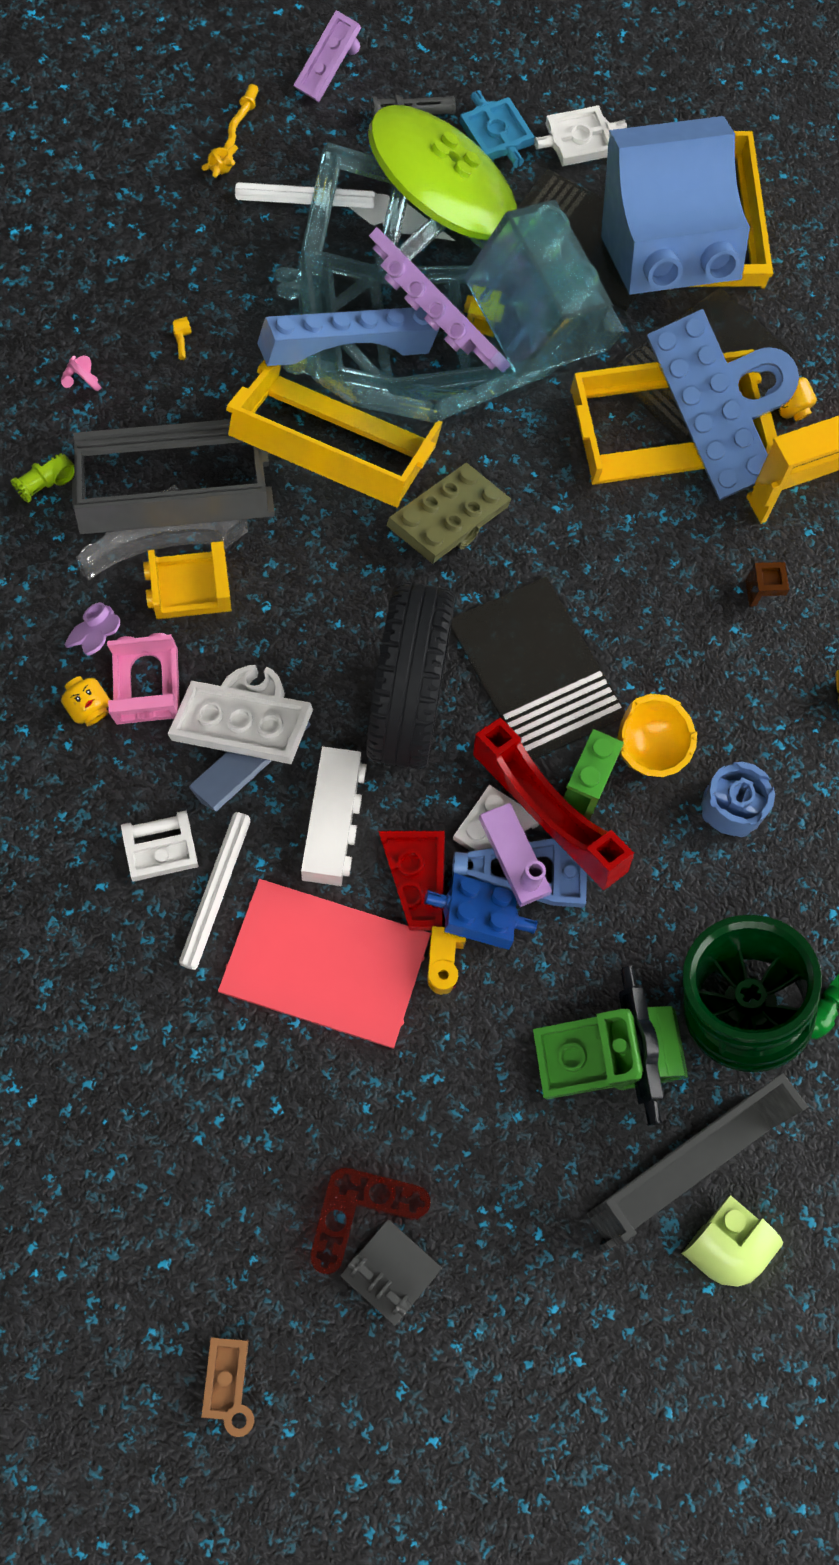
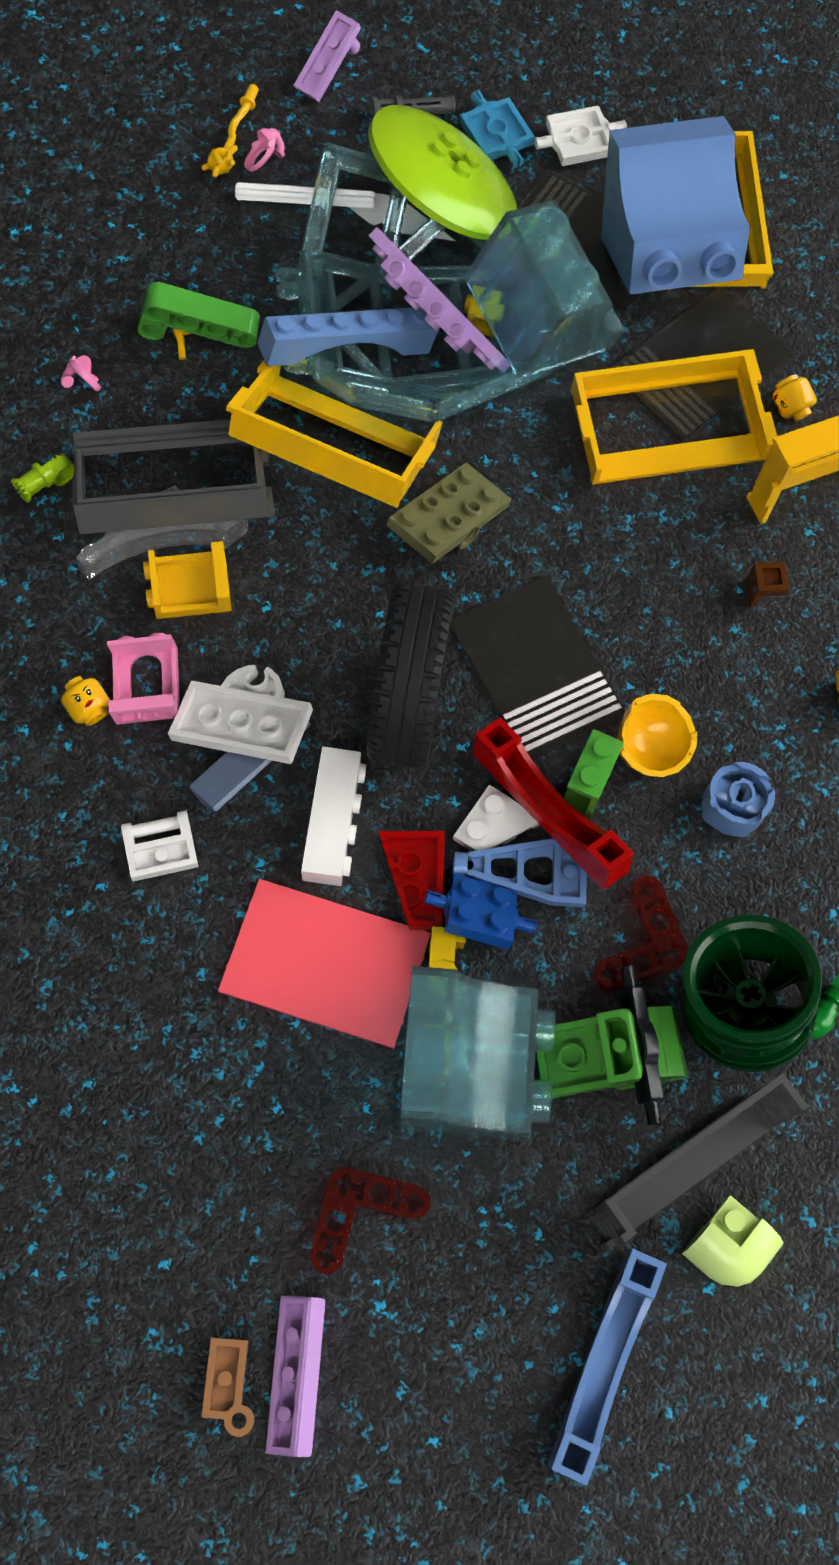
(97, 625): lavender plate -> none
(196, 314): none -> bright green beam
(214, 891): white axle -> none
(266, 141): none -> bright pink piece
(295, 1376): none -> lavender slope
(391, 1272): dark grey hinge -> none
(474, 1056): none -> clear light blue brick
(515, 854): lavender piece -> none
(590, 1405): none -> medium blue arch
(657, 939): none -> clear red beam
(711, 400): medium blue plate -> none

